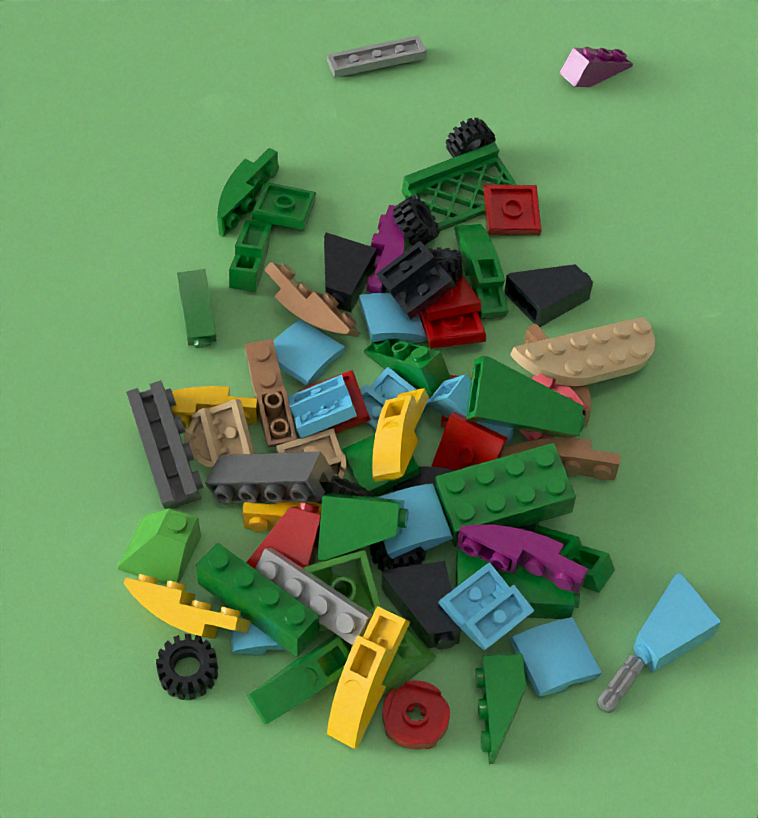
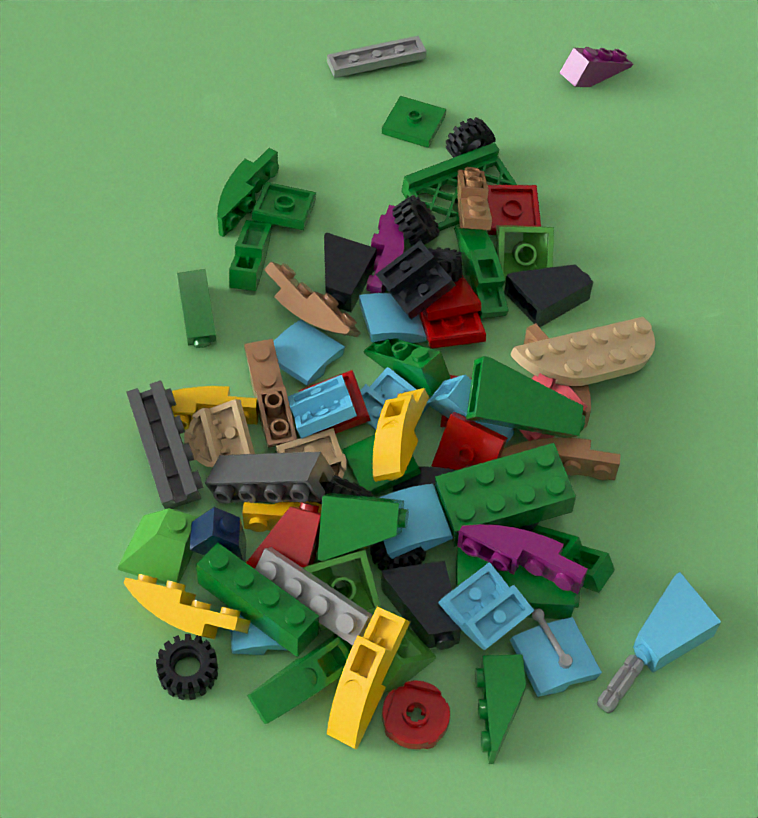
(221, 528): none -> dark blue slope
(414, 121): none -> green plate
(472, 199): none -> medium nougat slope
(524, 247): none -> bright green slope
(565, 660): none -> light grey hinge

